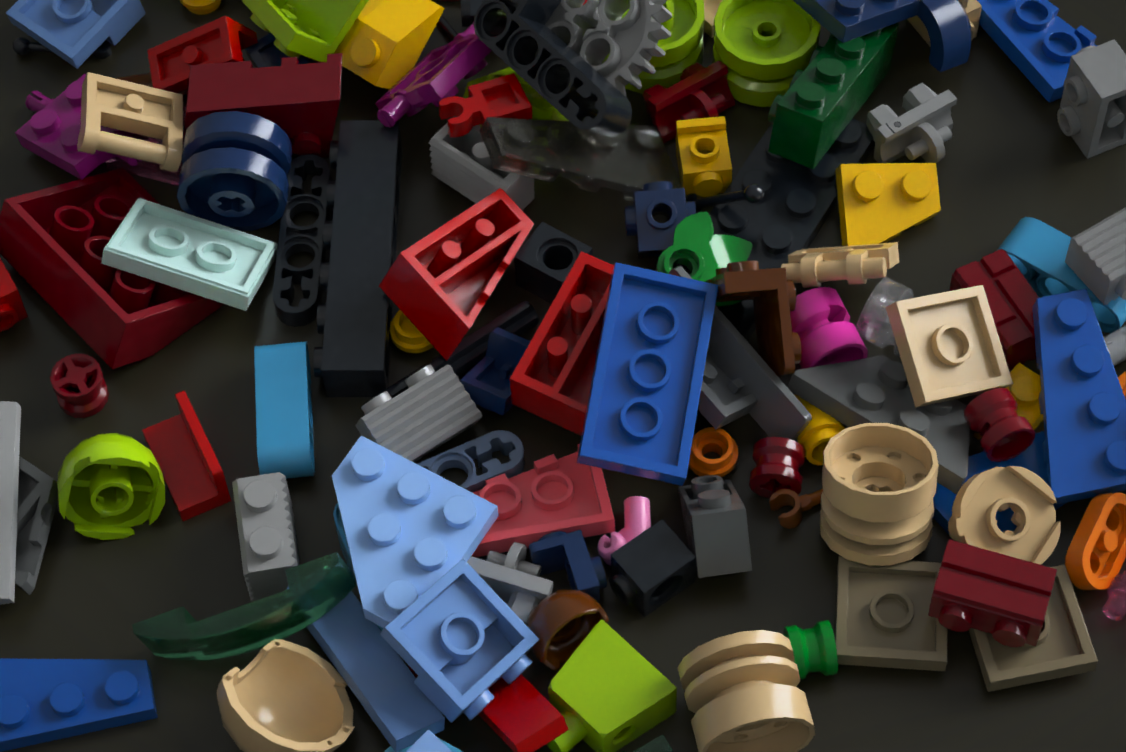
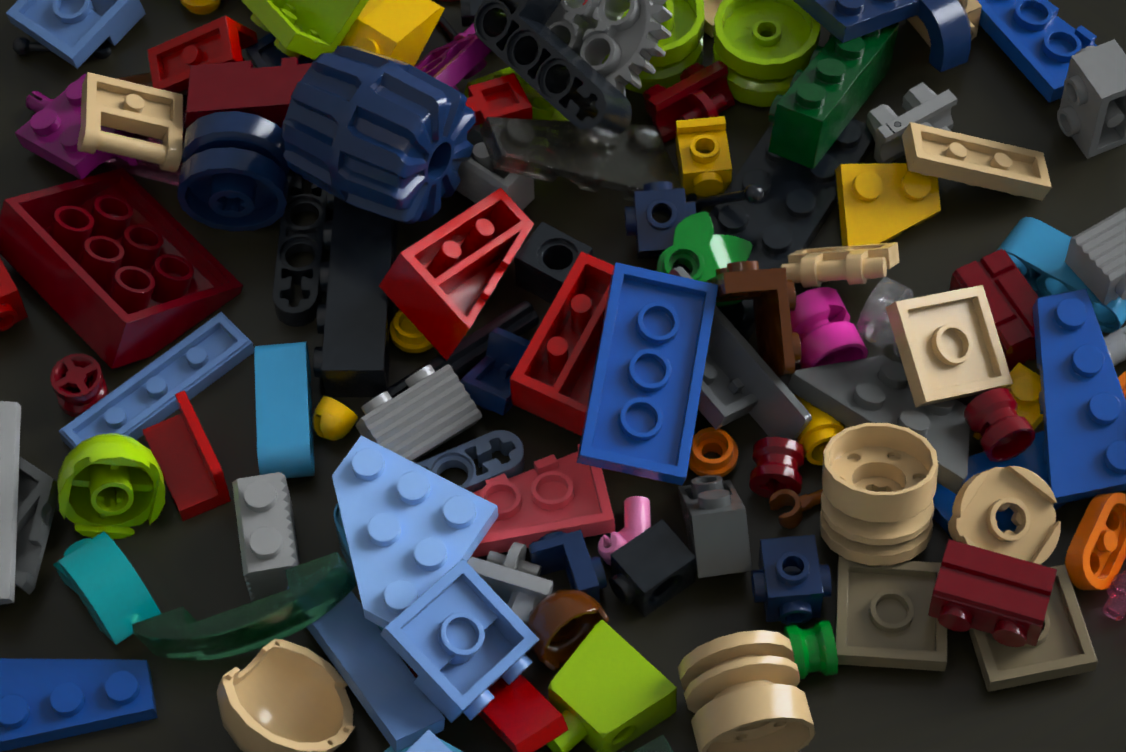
(106, 585): none -> teal brick
(151, 392): none -> medium blue tile
(190, 253): light aqua tile -> none
(333, 419): none -> yellow hinge
(378, 134): none -> dark blue wheel
(790, 579): none -> dark blue brick
(976, 161): none -> tan plate

